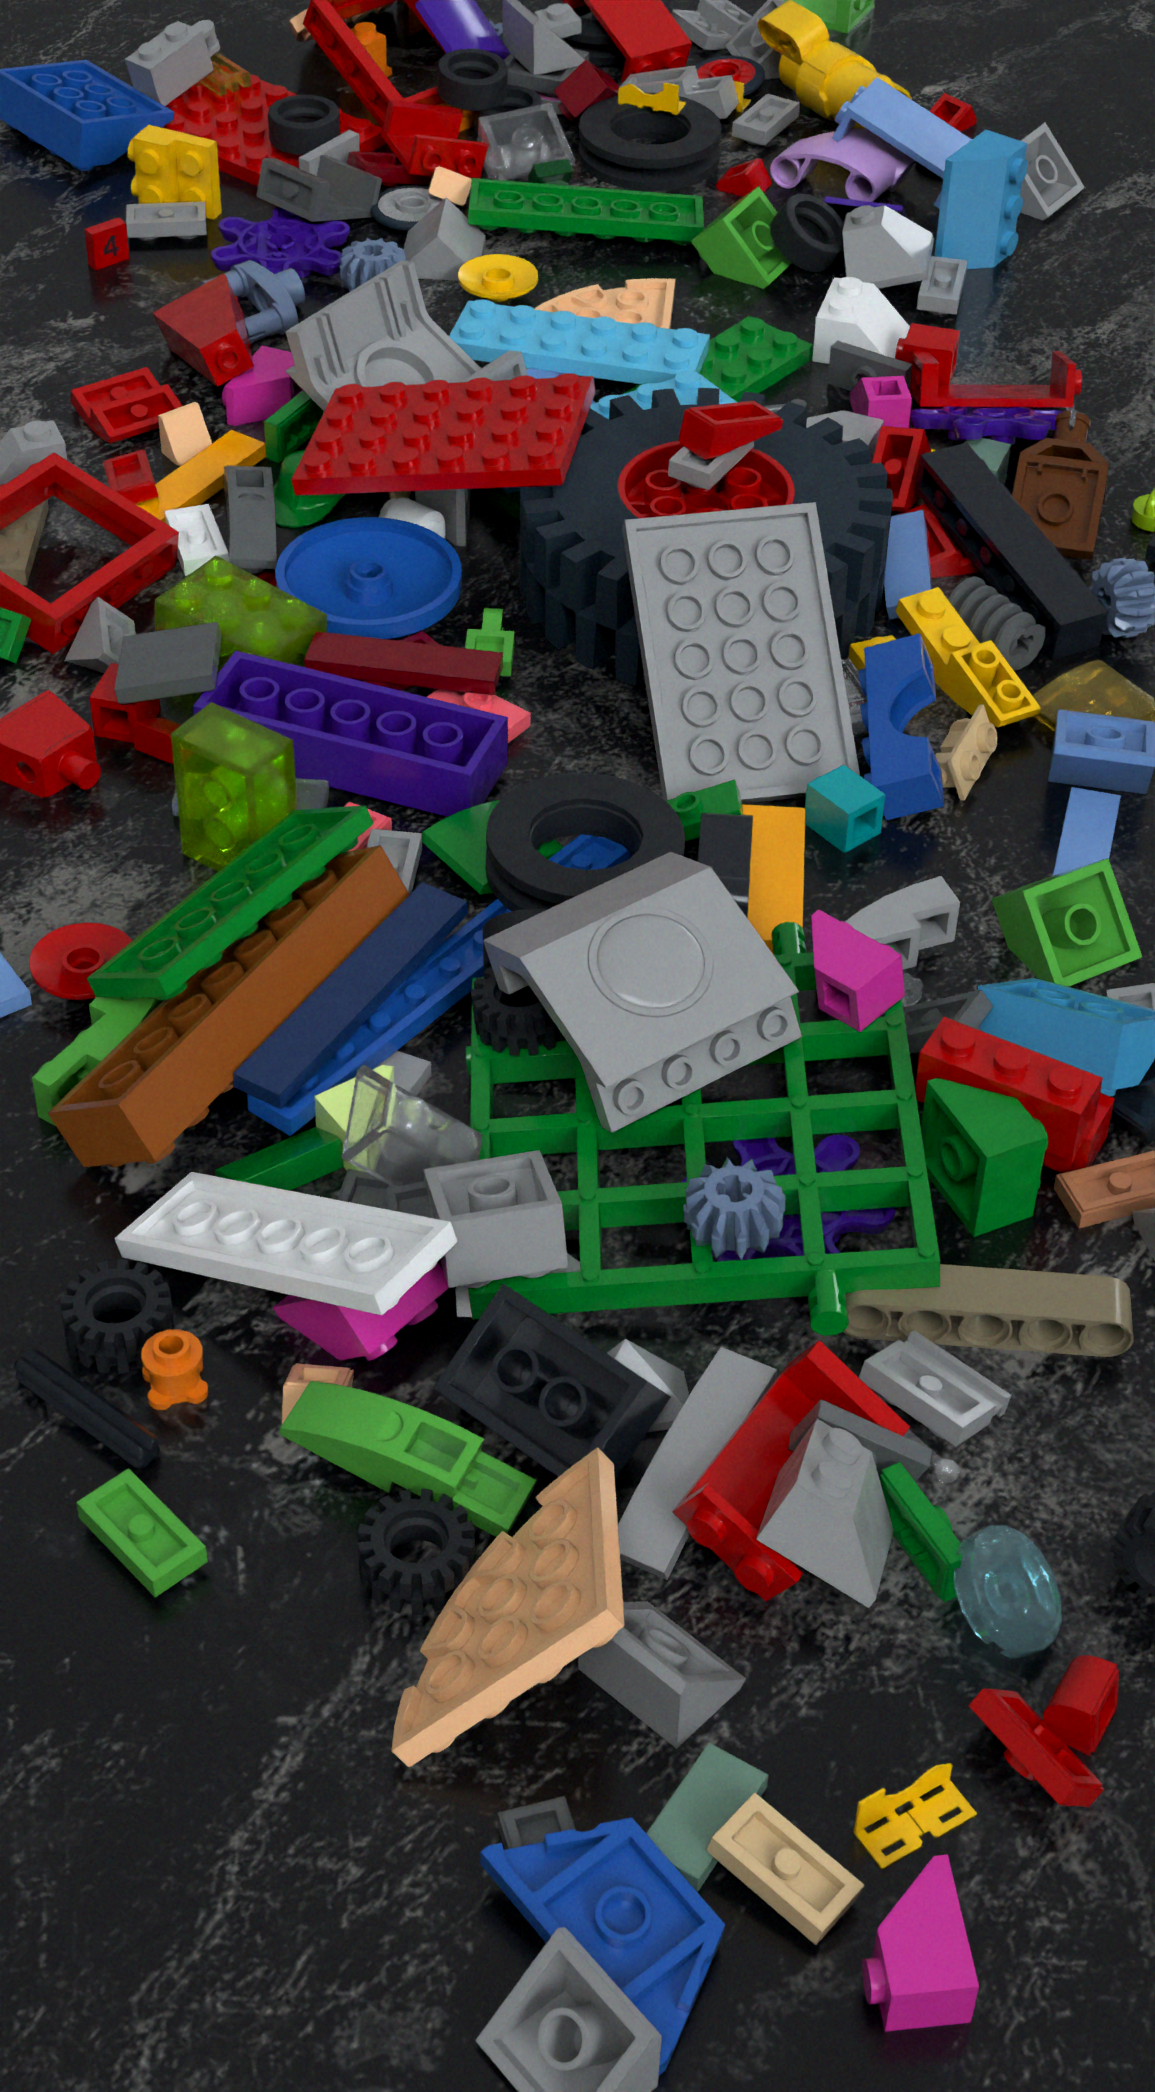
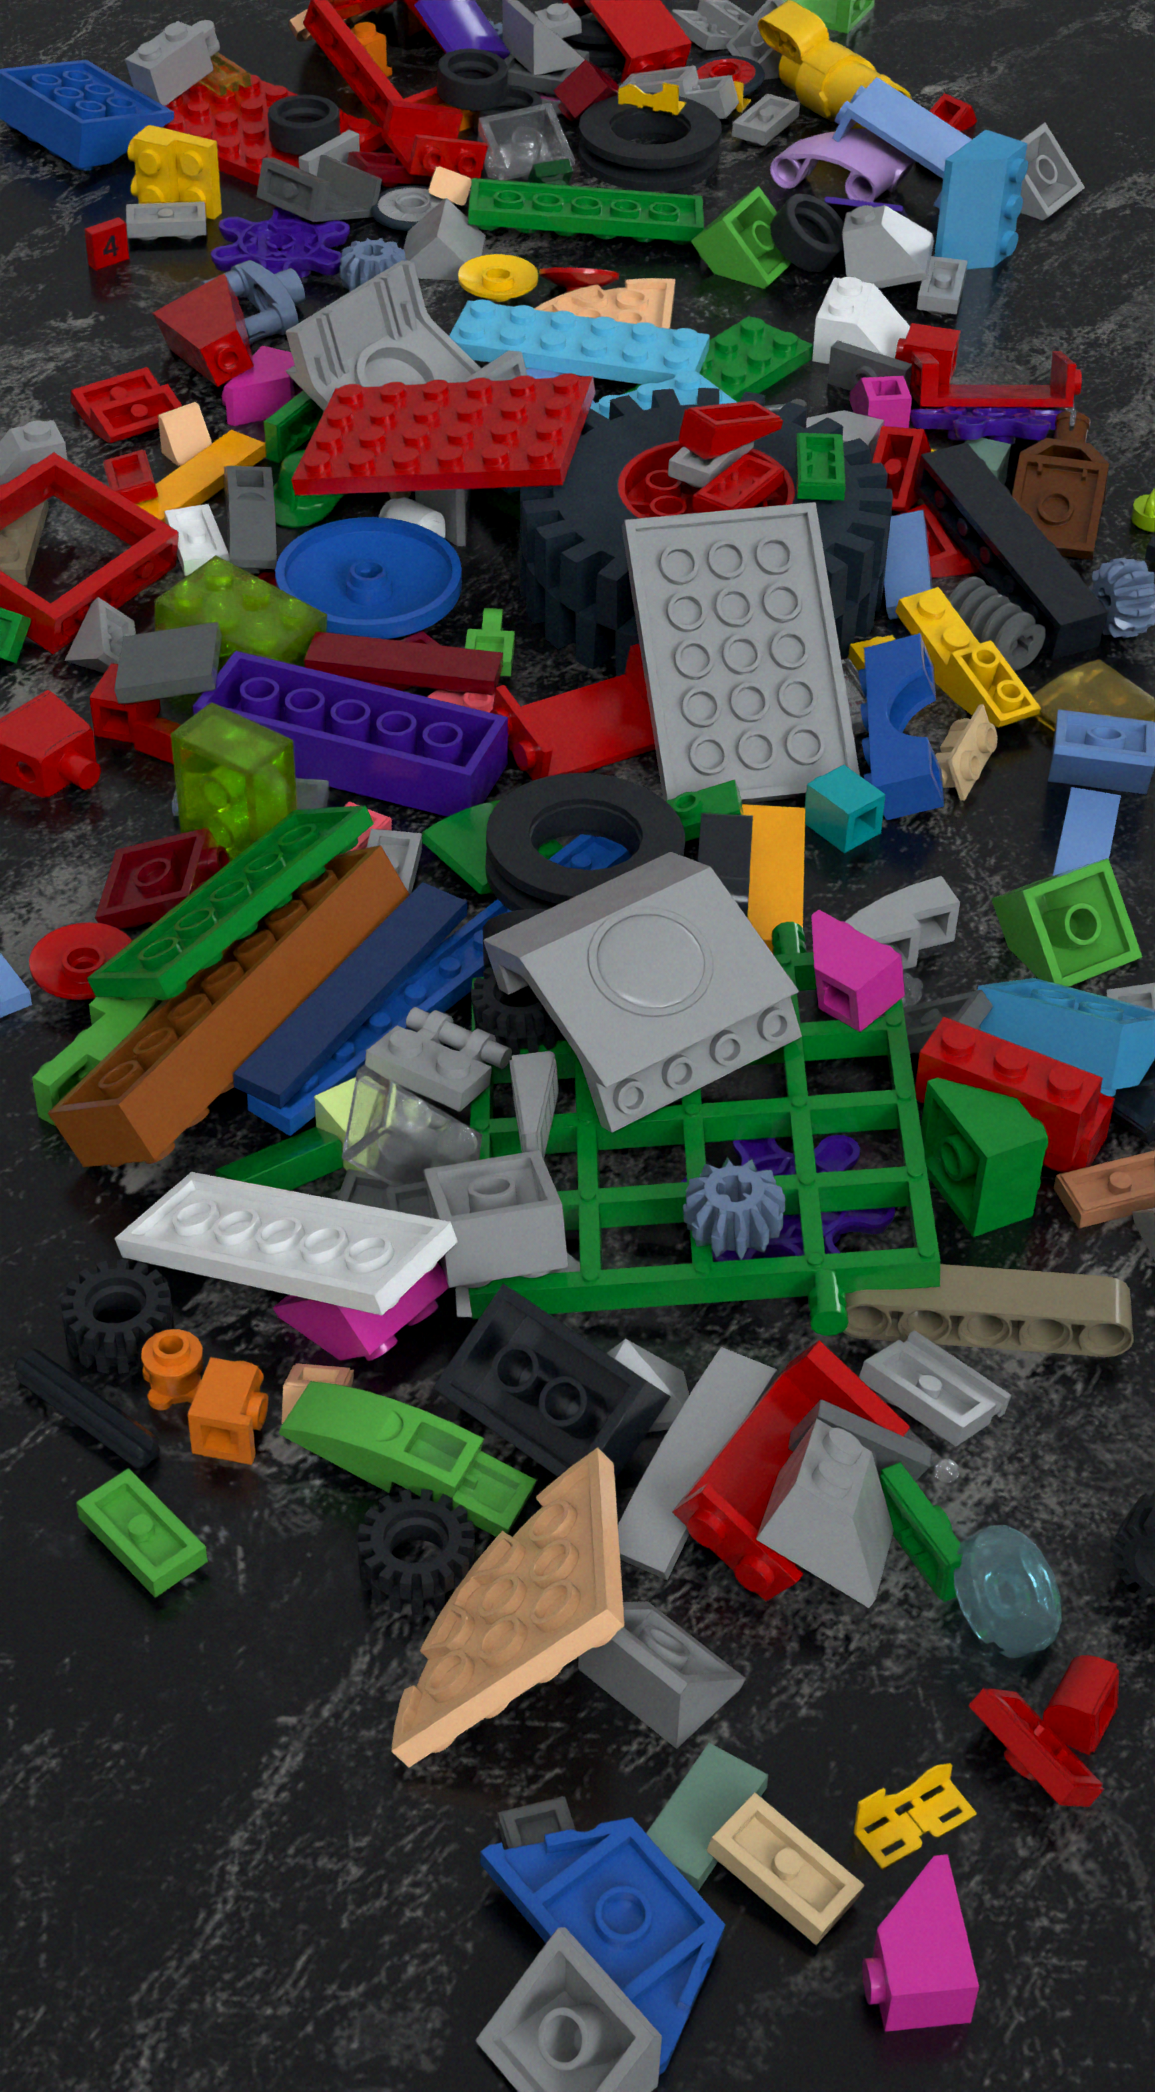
(157, 876): none -> dark red plate
(227, 1411): none -> orange brick
(433, 1070): none -> light grey plate
(534, 1097): none -> light grey slope
(578, 277): none -> red dish
(580, 726): none -> red panel
(739, 486): none -> red plate
(745, 178): red slope -> none
(820, 466): none -> green plate

